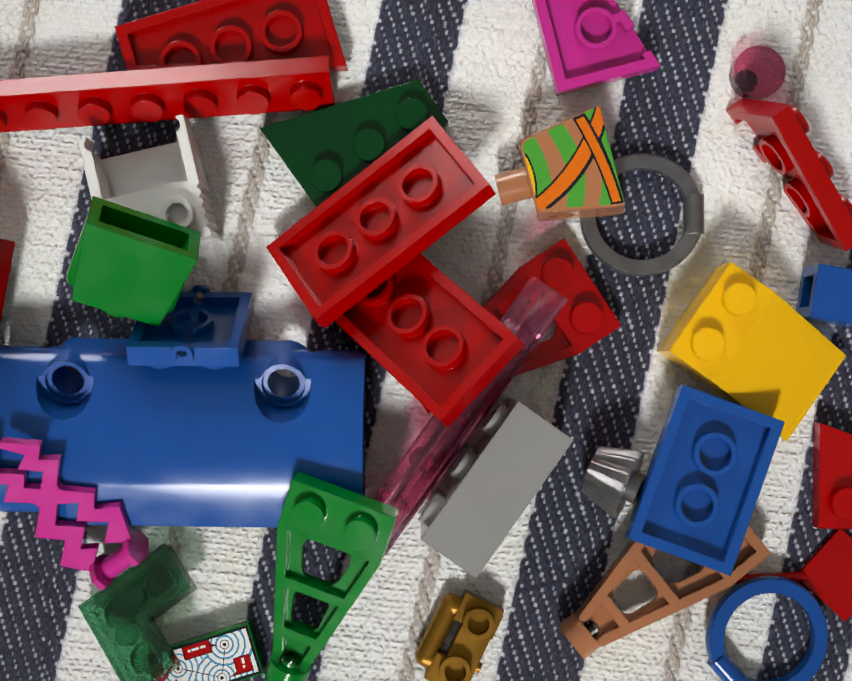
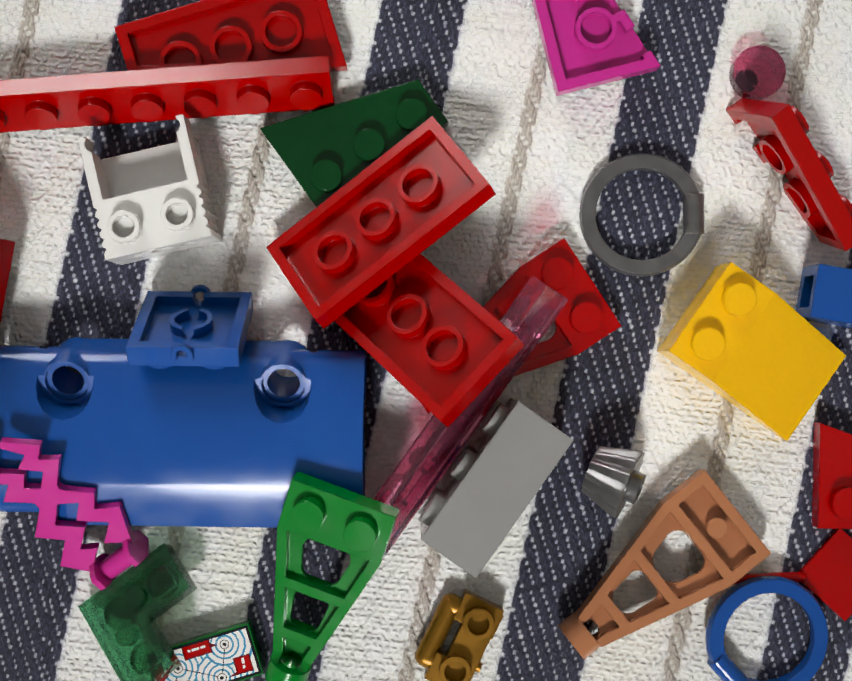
(131, 262): green torso -> none
(566, 171): torso -> none
(704, 479): blue plate -> none

